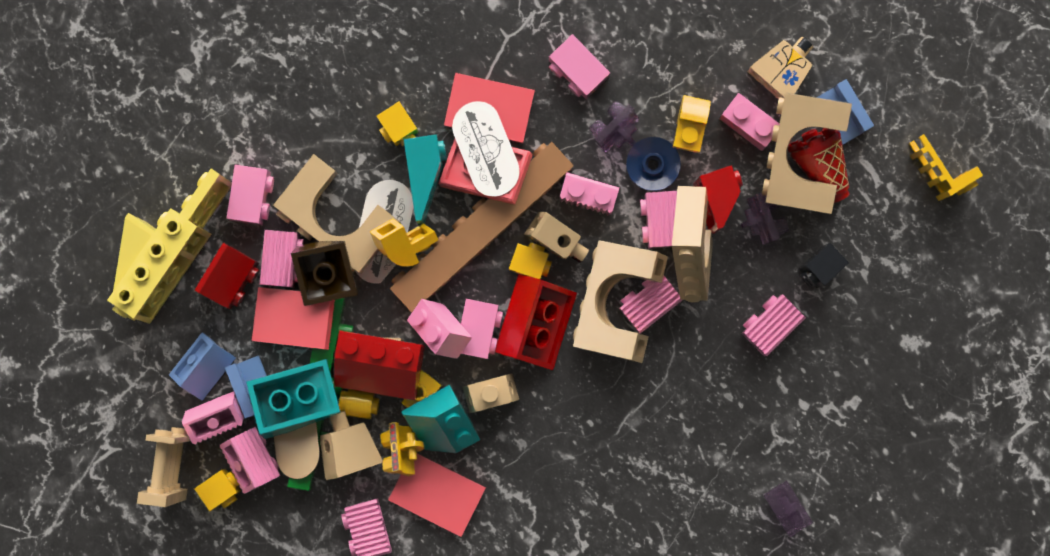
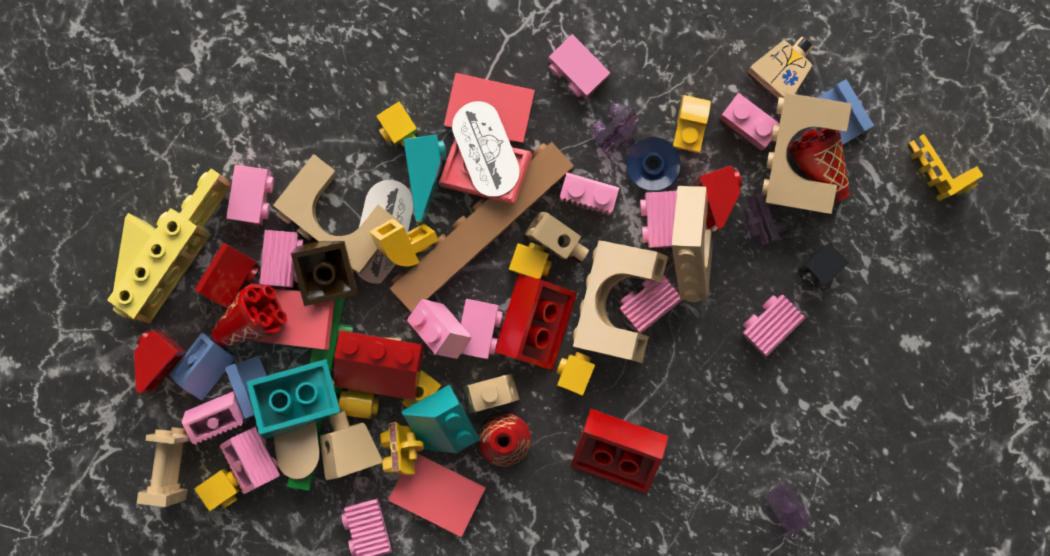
(154, 359): none -> red slope
(249, 317): none -> red cone
(504, 425): none -> red cone
(575, 372): none -> yellow brick
(619, 451): none -> red slope

